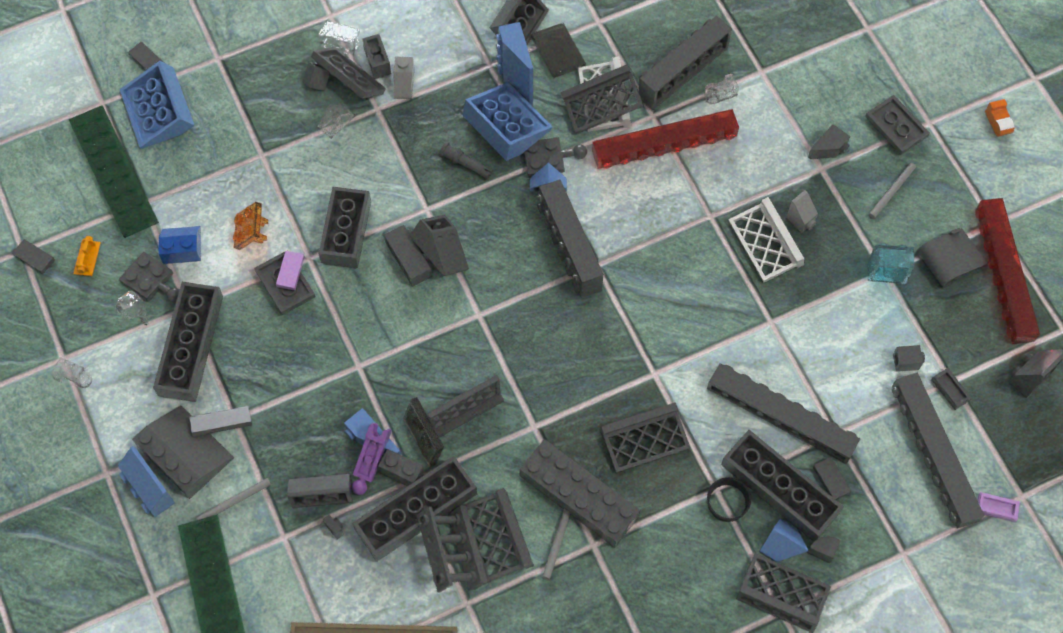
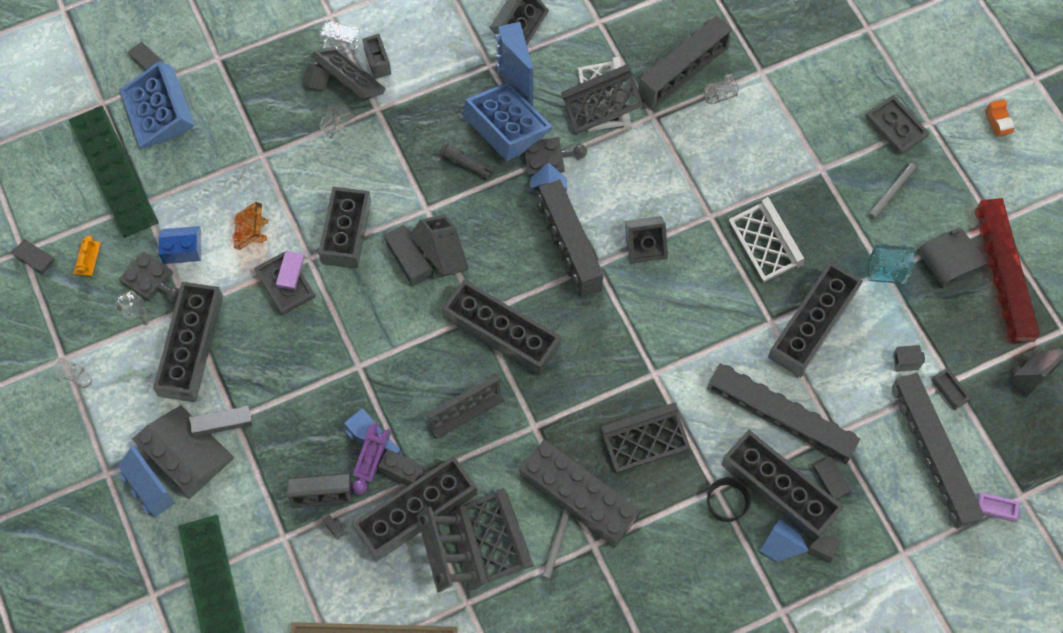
(235, 499): light grey bar -> none
(403, 77): light grey slope -> none
(423, 432): clear smoke tile -> none
(501, 327): none -> dark grey brick
(558, 50): clear smoke tile -> none
(646, 239): none -> dark grey slope
(665, 139): clear red brick -> none
(774, 605): dark grey fence -> none
(802, 212): light grey slope -> none
(815, 319): none -> dark grey brick
(830, 144): dark grey slope -> none

